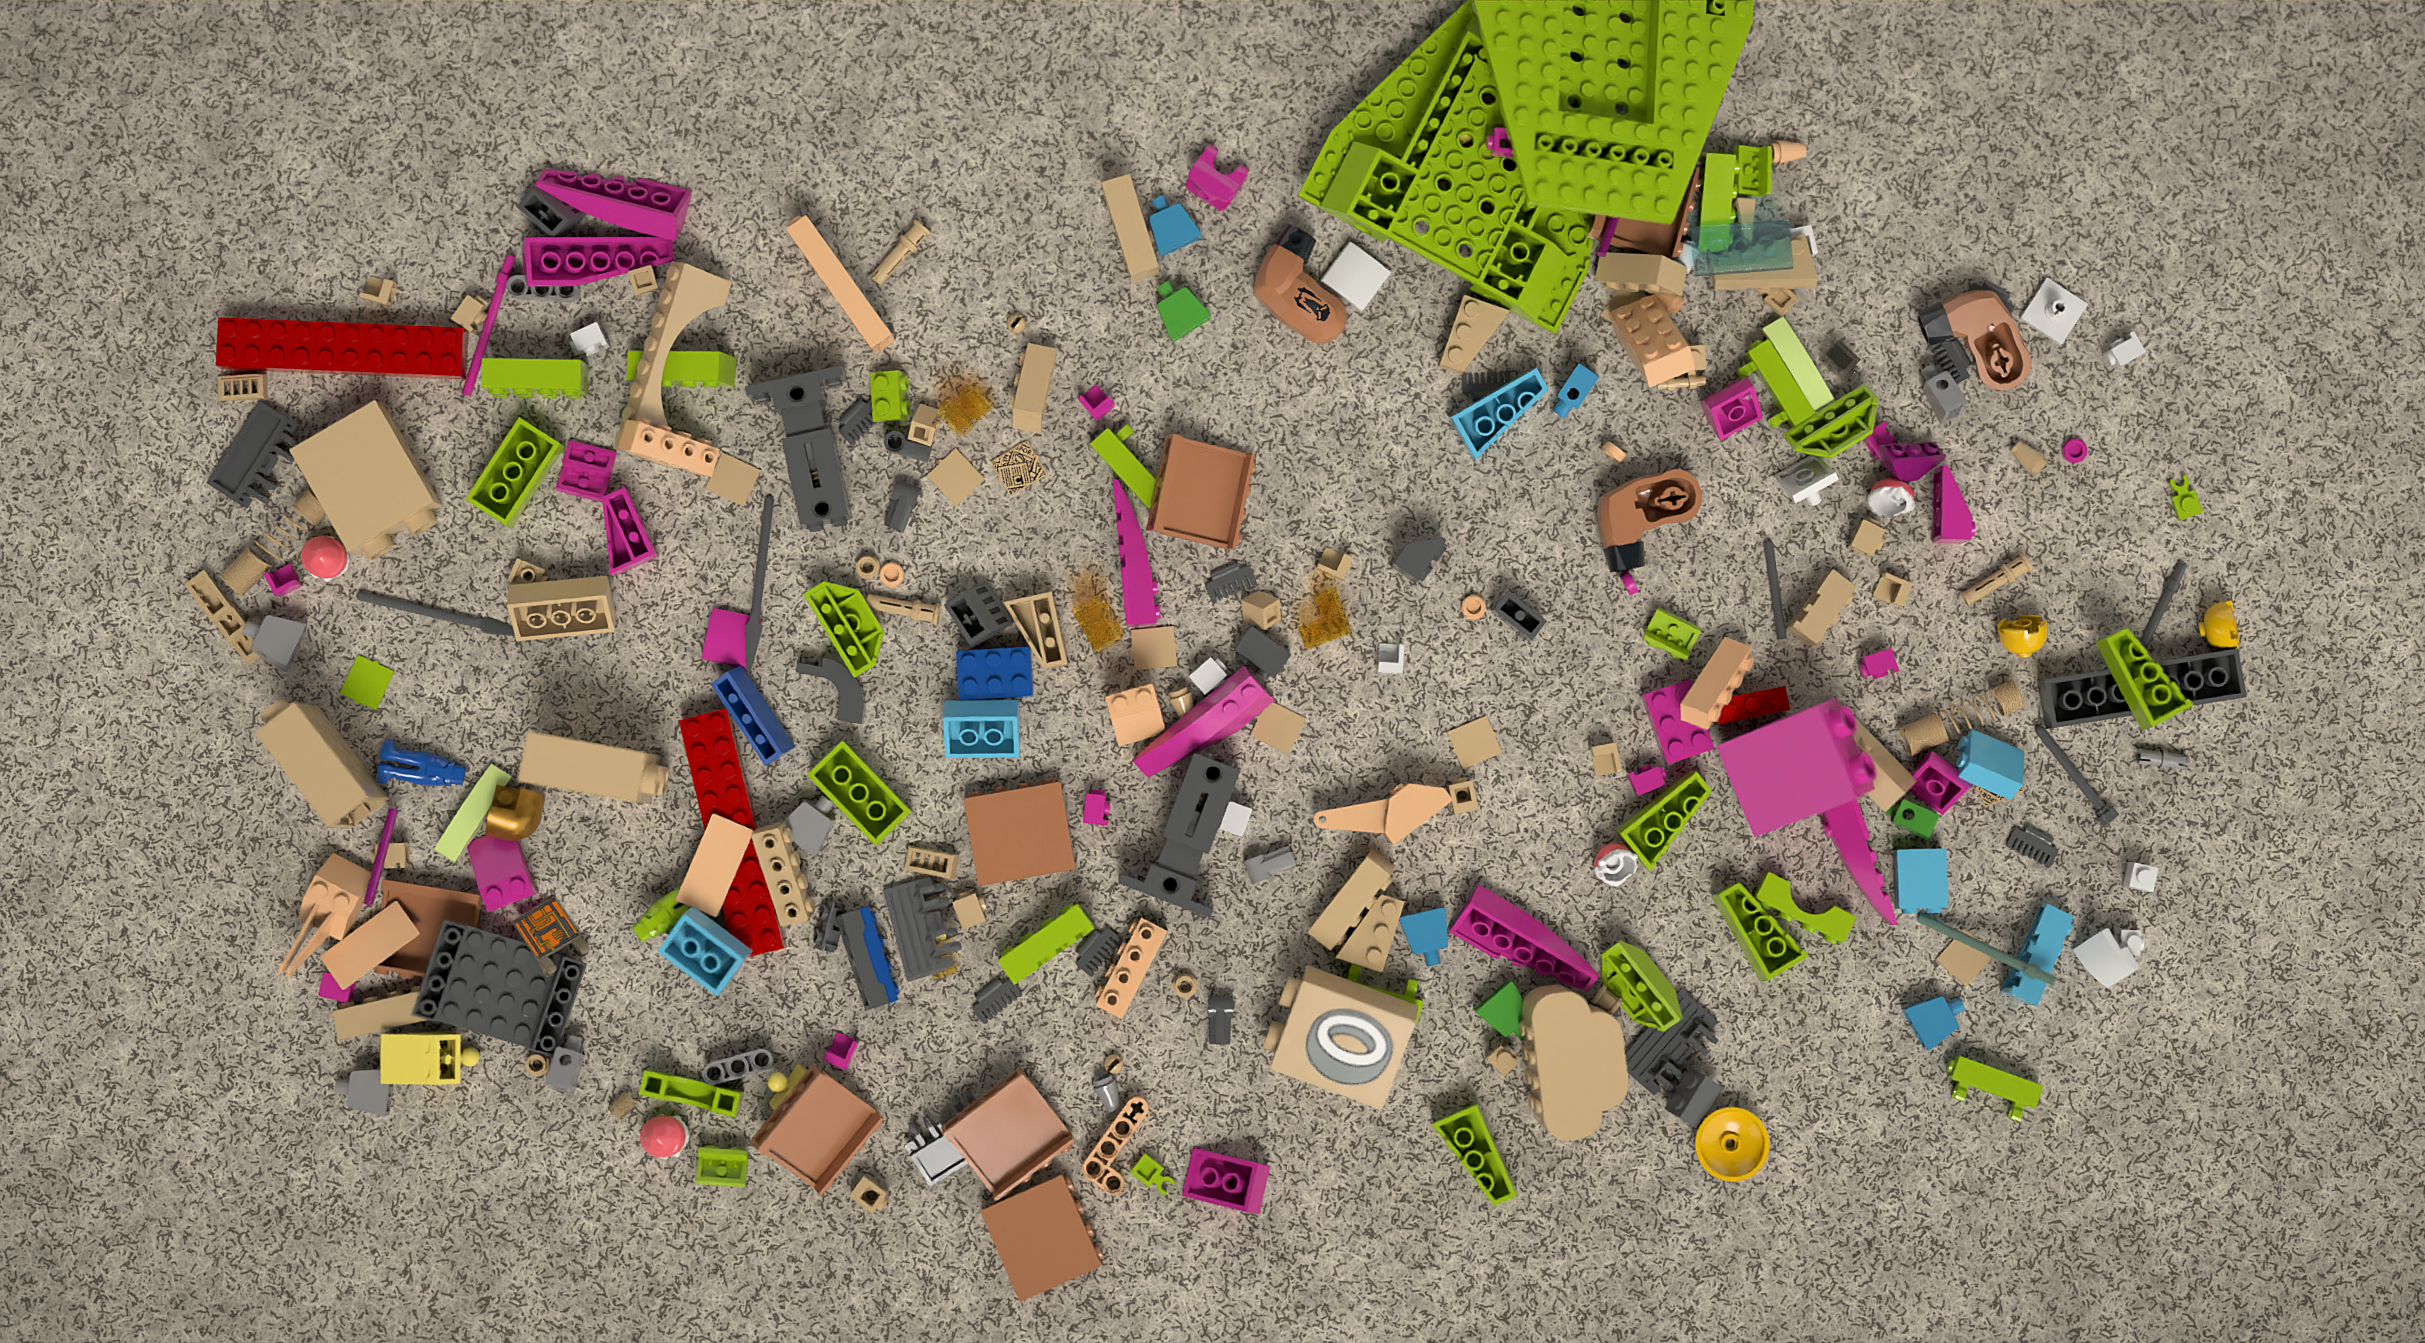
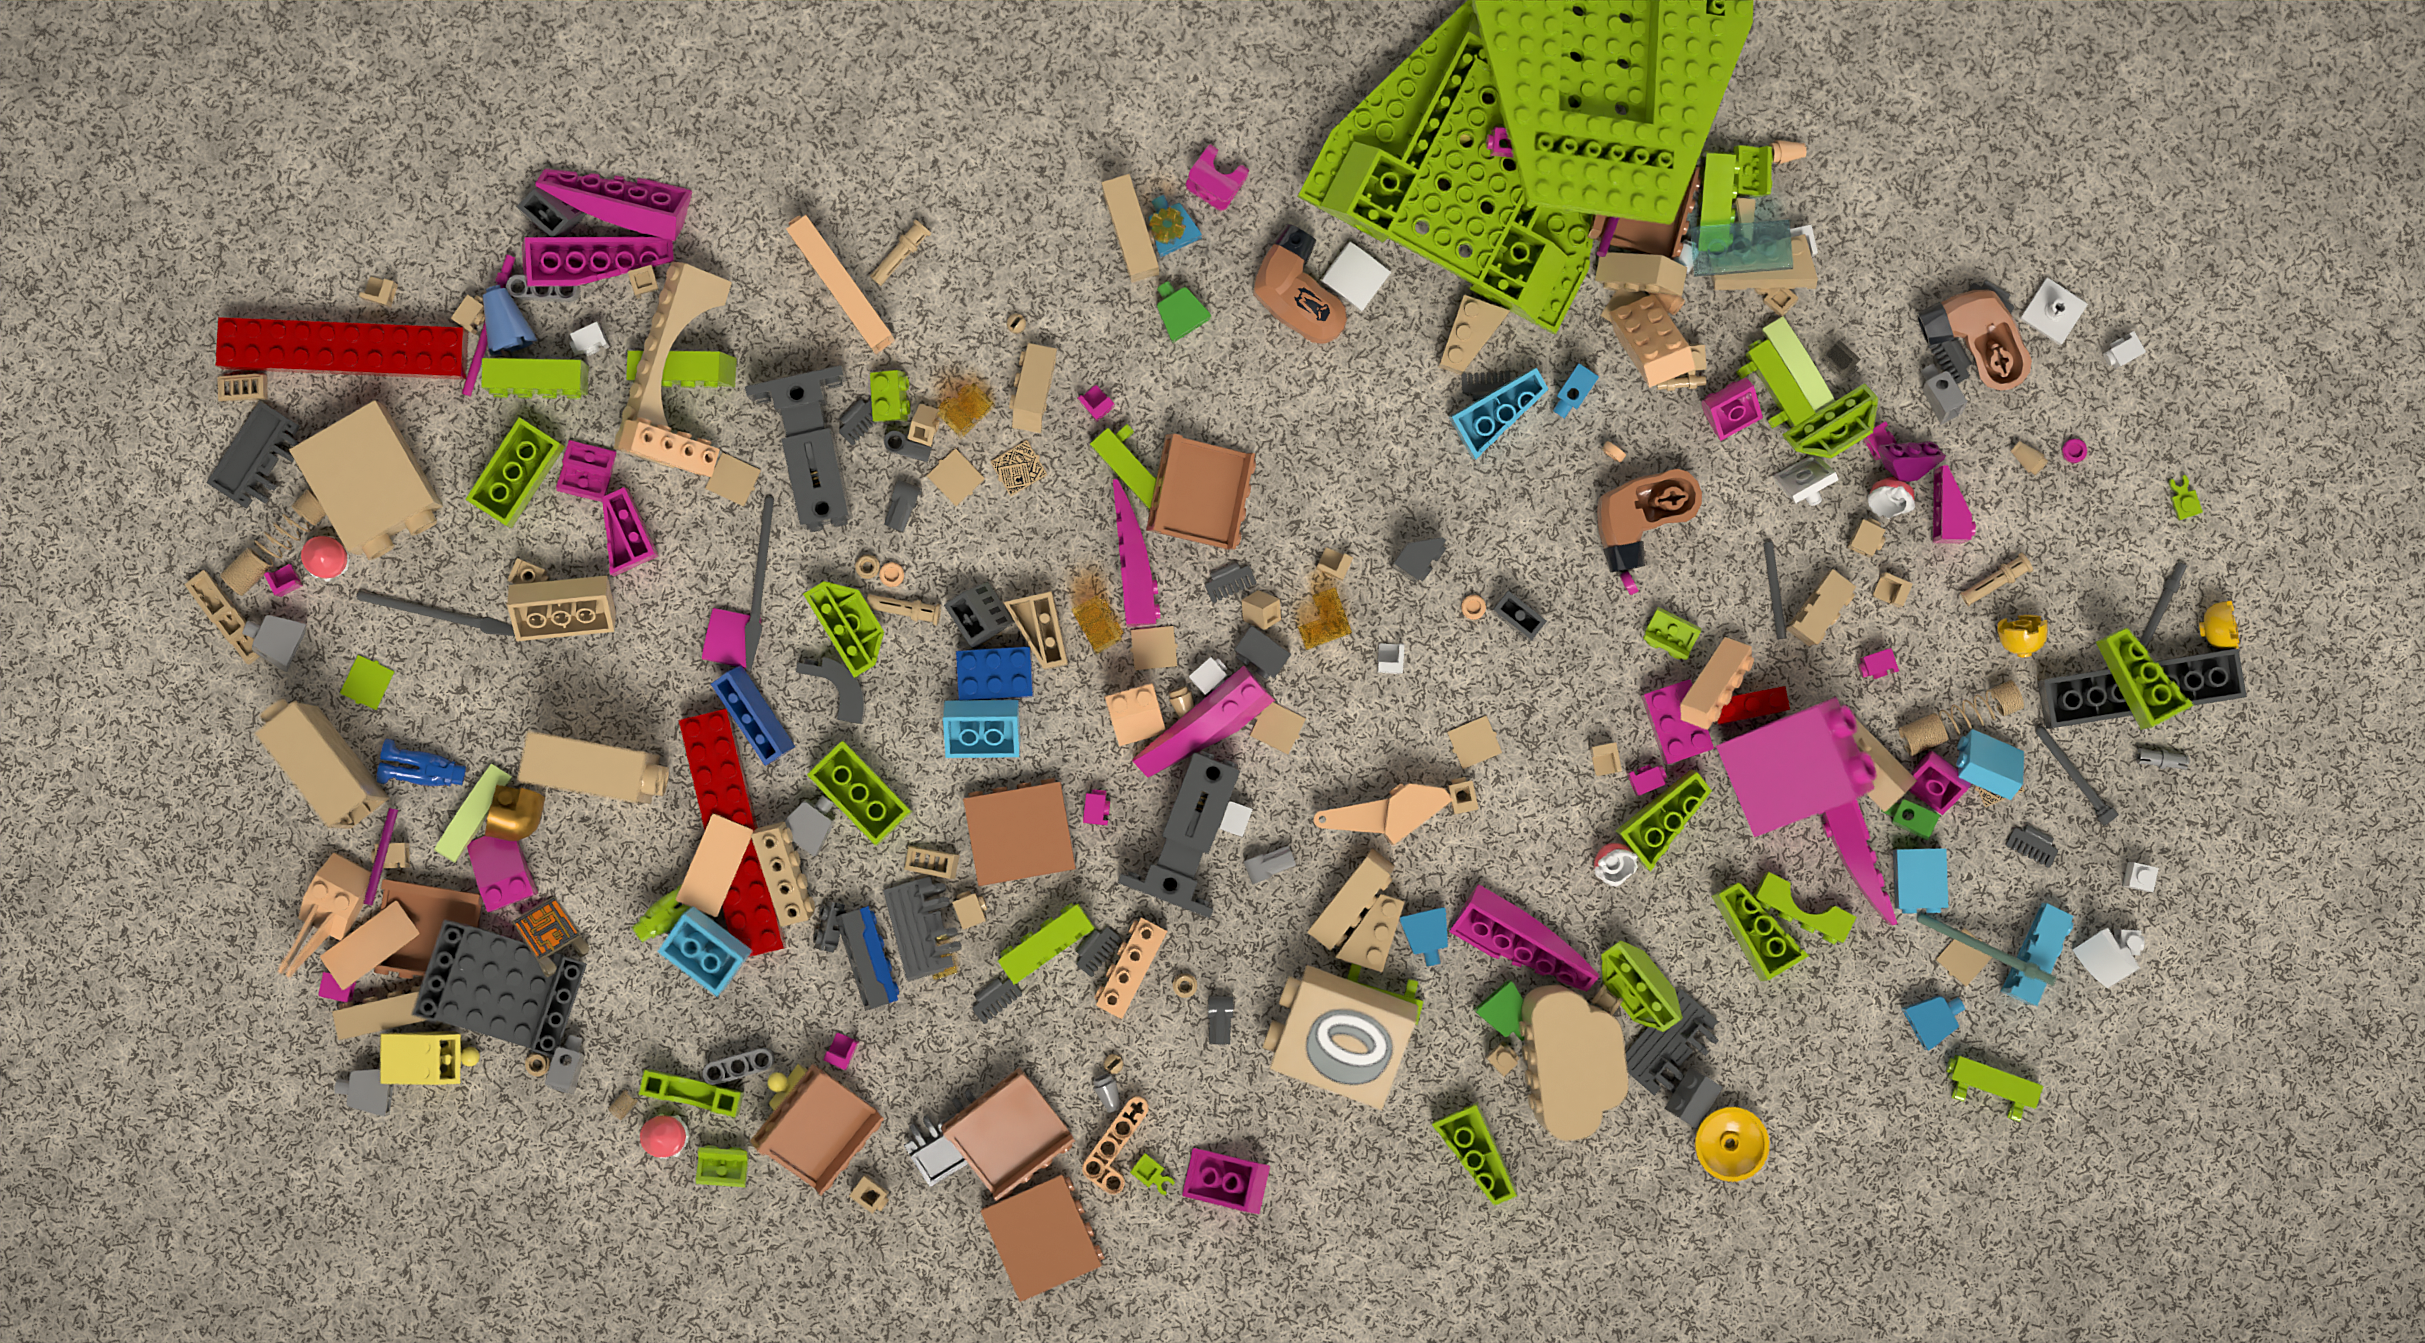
(505, 323): none -> medium blue cone
(1169, 234): none -> clear yellow brick

